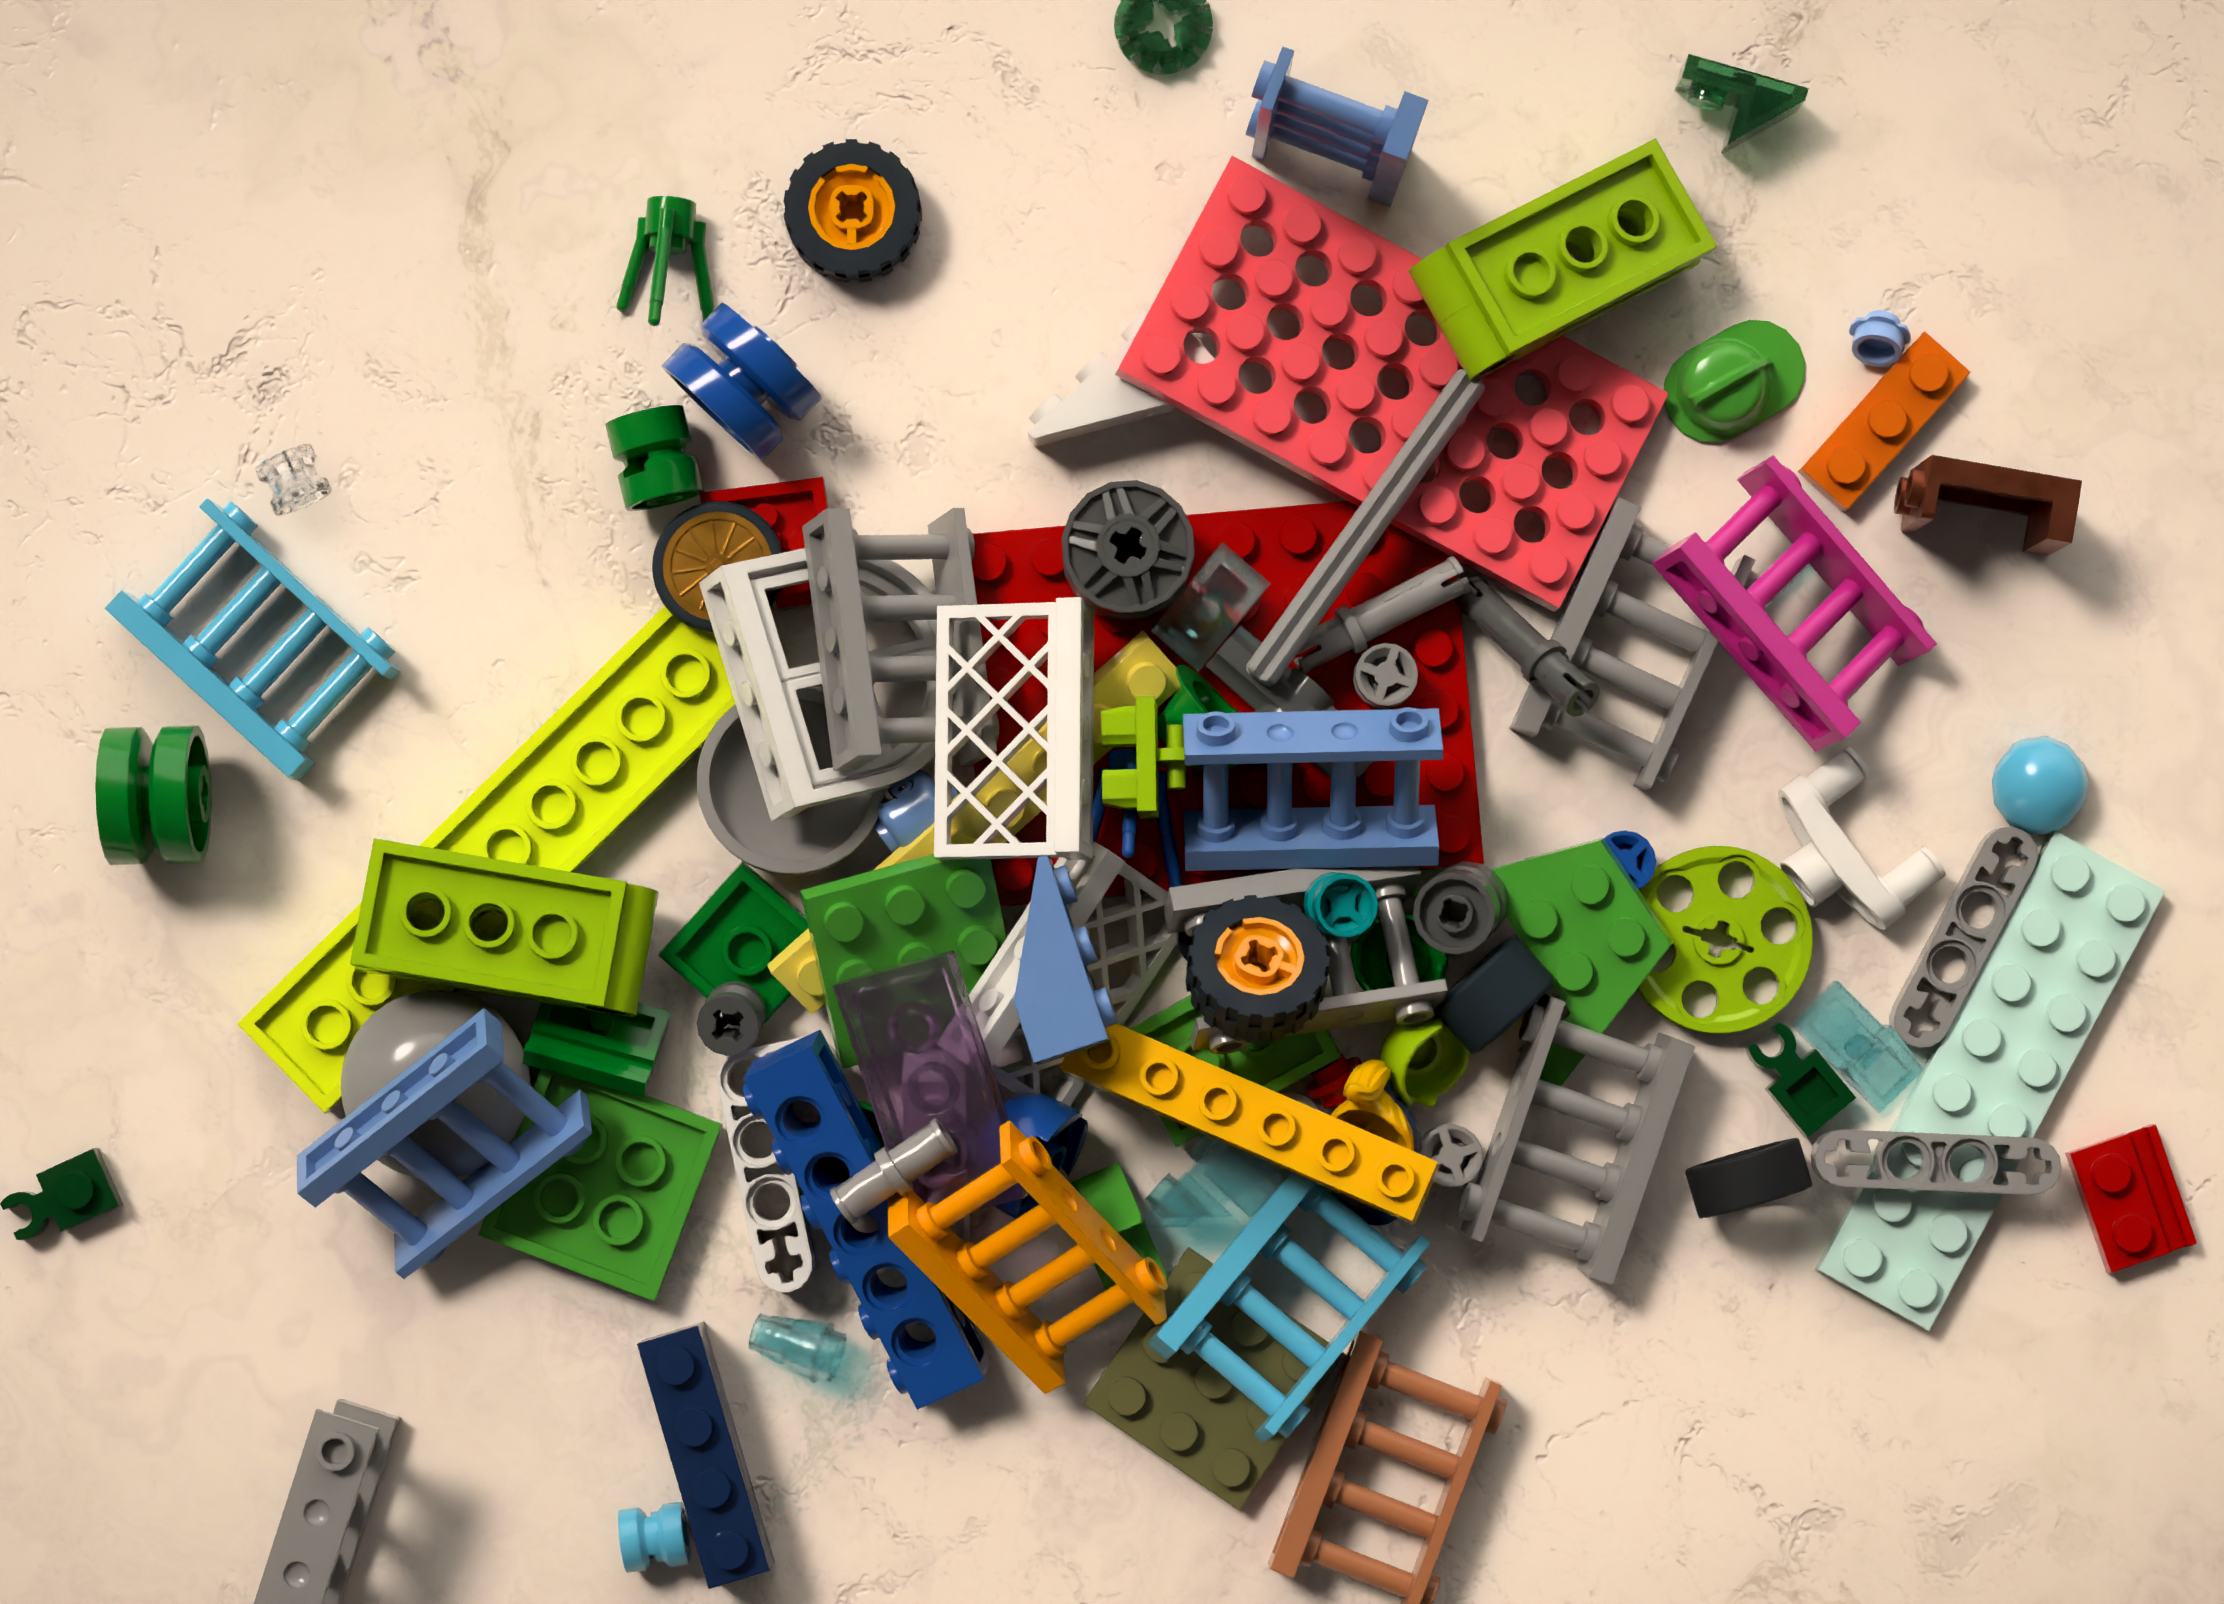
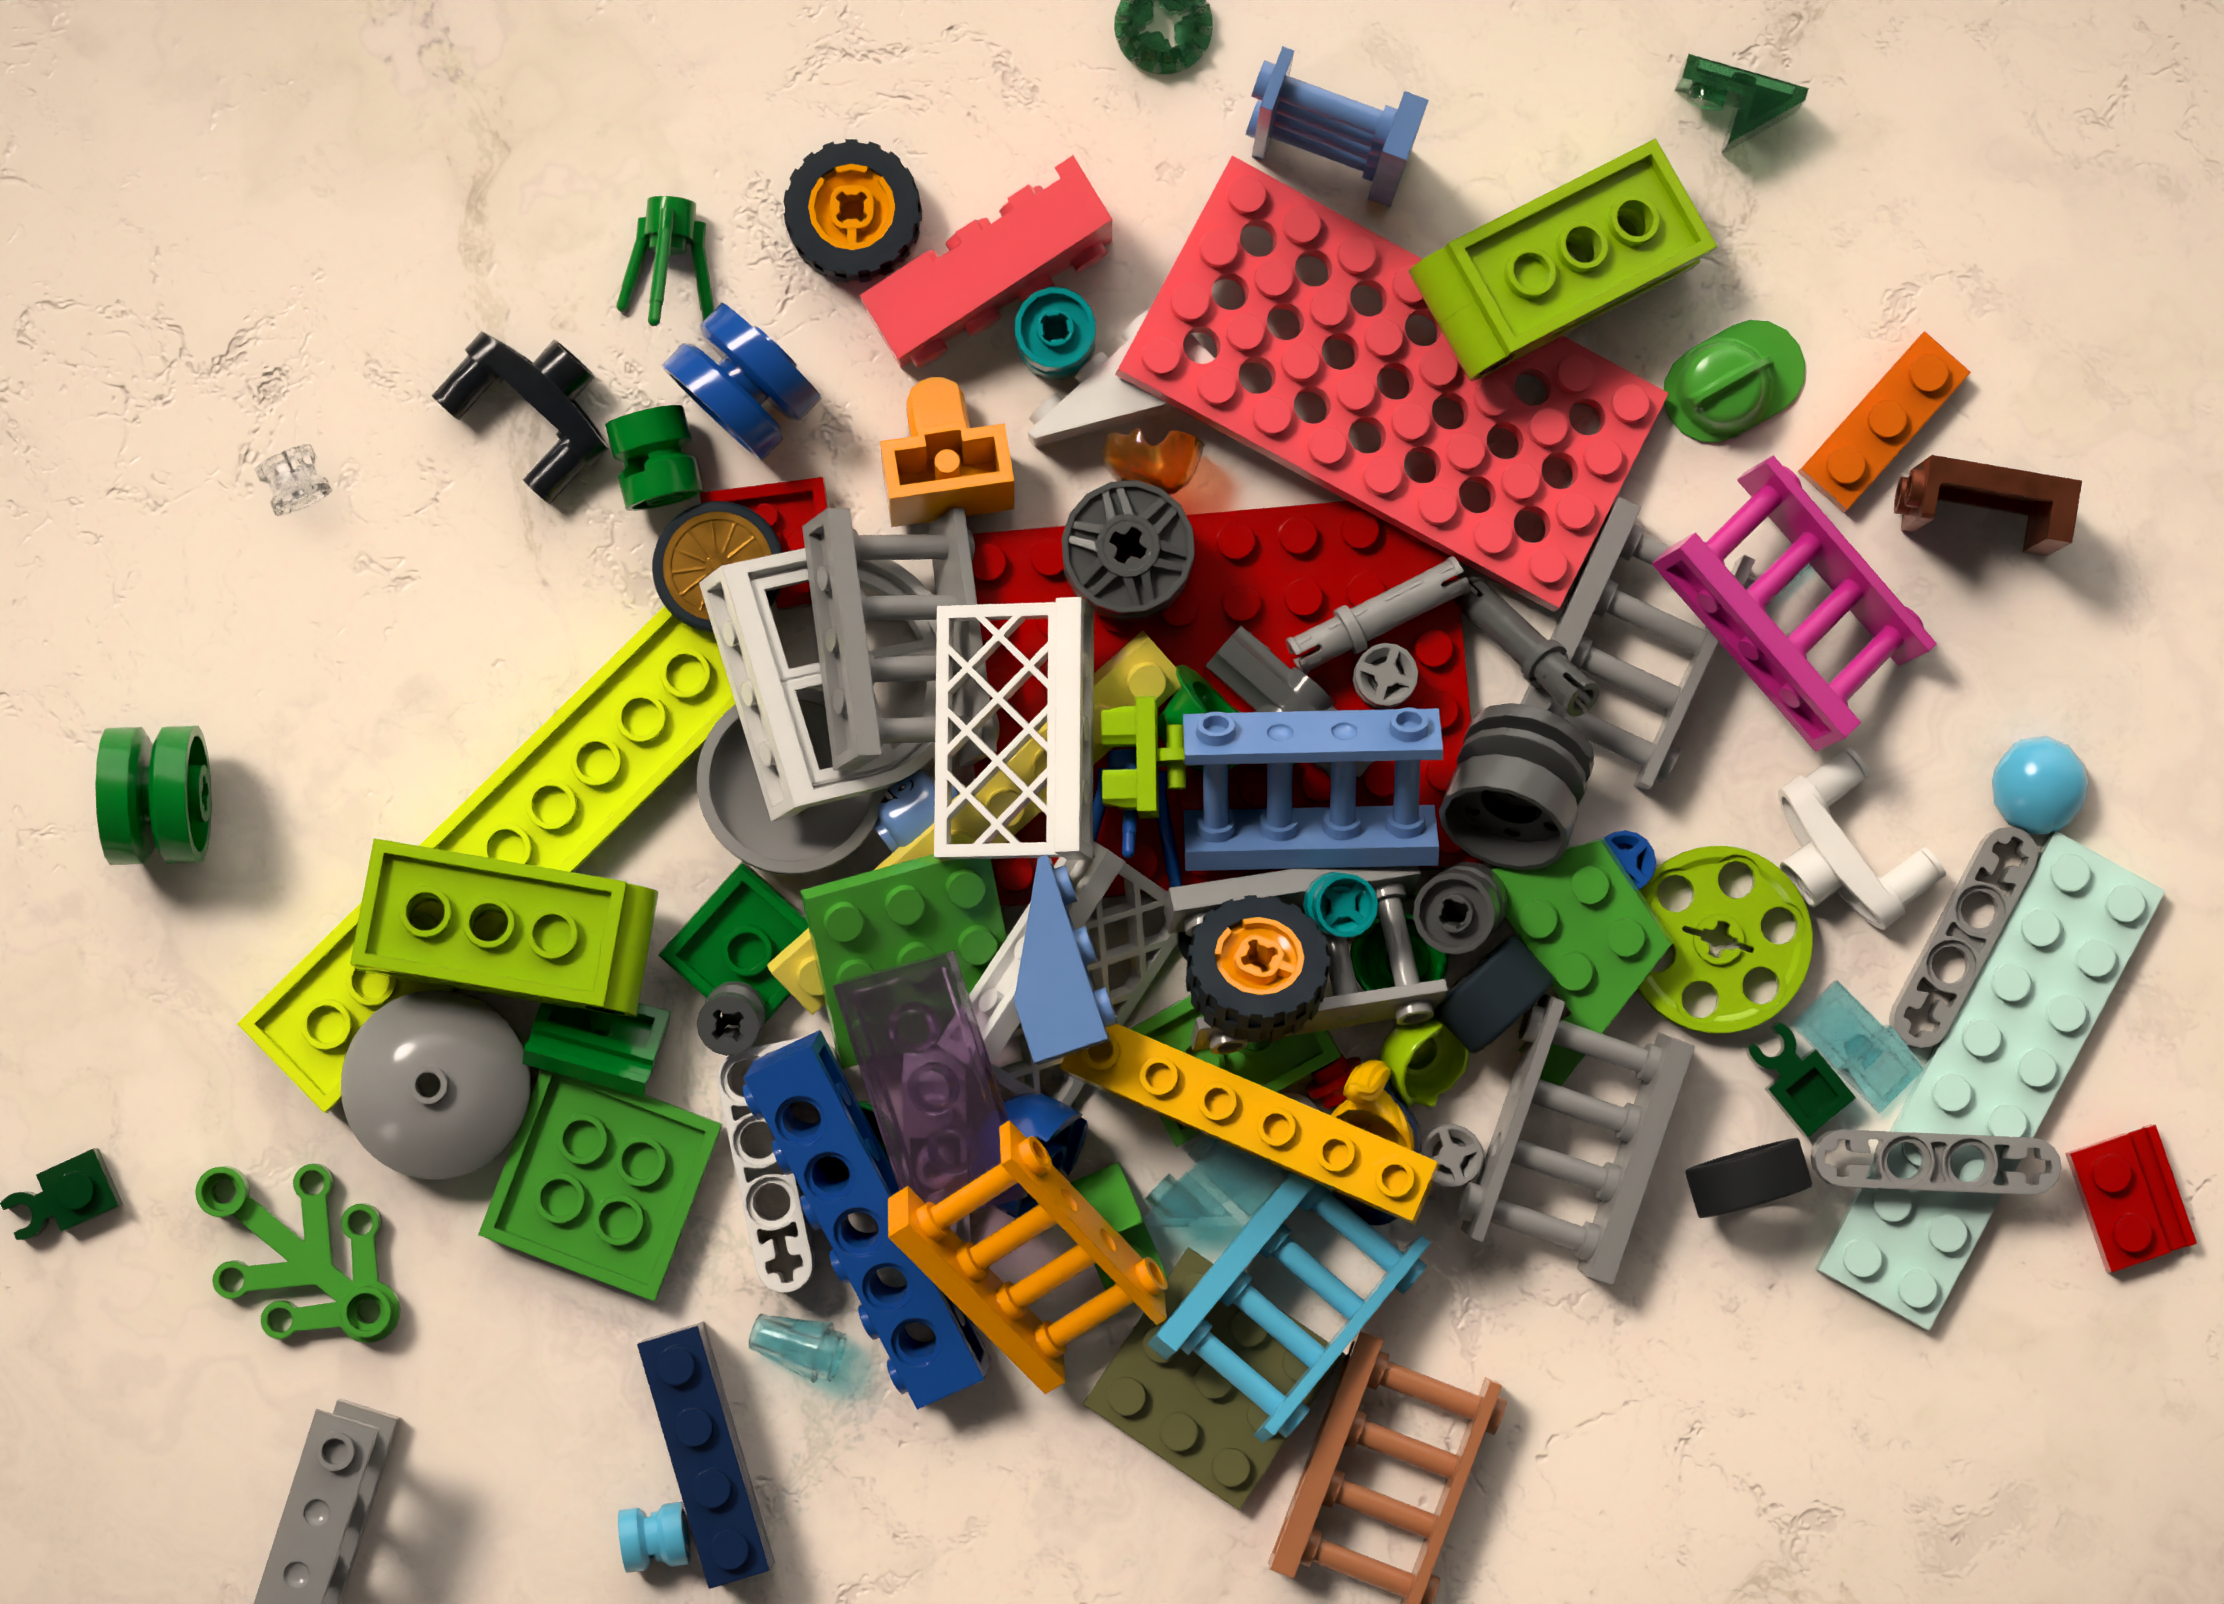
(241, 698): medium azure fence -> none
(308, 1259): none -> bright green plant
(429, 1092): medium blue fence -> none
(546, 384): none -> black connector
(893, 1171): light grey pin -> none
(945, 459): none -> light orange brick
(990, 267): none -> coral wedge
(1055, 333): none -> teal wheel
(1163, 465): none -> clear orange hair
(1211, 607): clear light blue slope -> none
(1365, 528): light grey axle -> none
(1517, 786): none -> dark grey wheel
(1879, 338): light blue plate -> none

